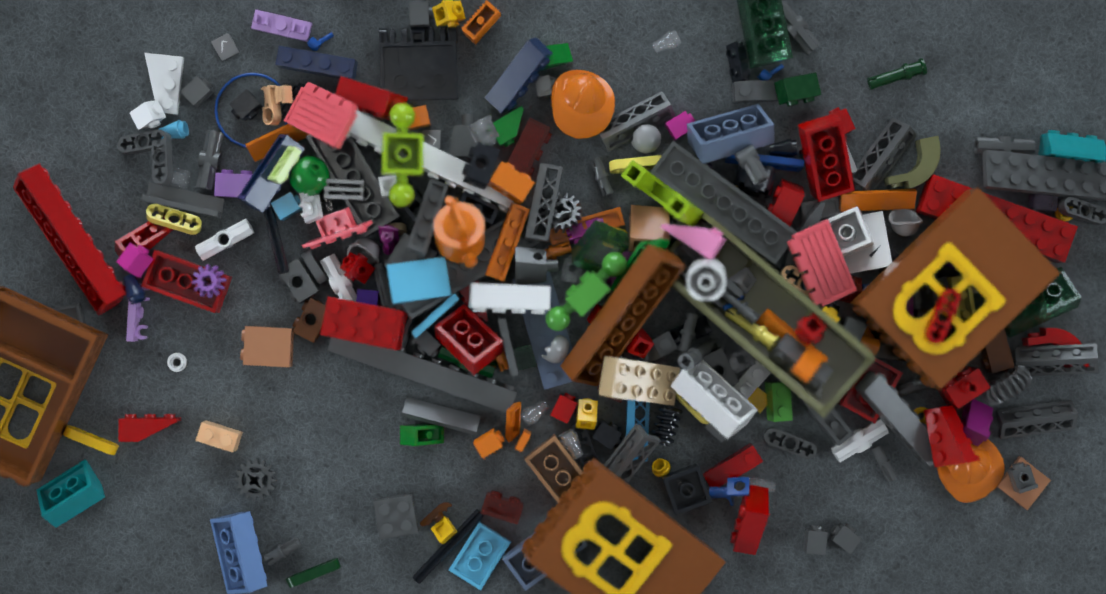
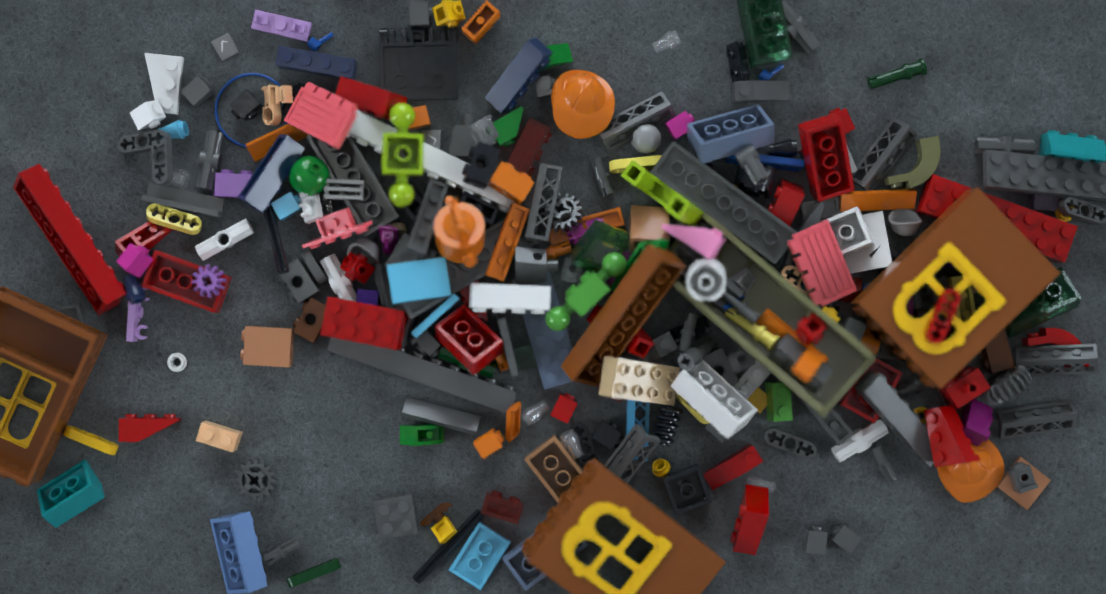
(281, 170): yellowish green plate -> none
(385, 184): white tile -> none
(523, 439): orange tile -> none
(558, 350): light grey hair -> none
(586, 414): yellow brick -> none
(729, 491): blue bracket -> none
(797, 89): dark green brick -> none

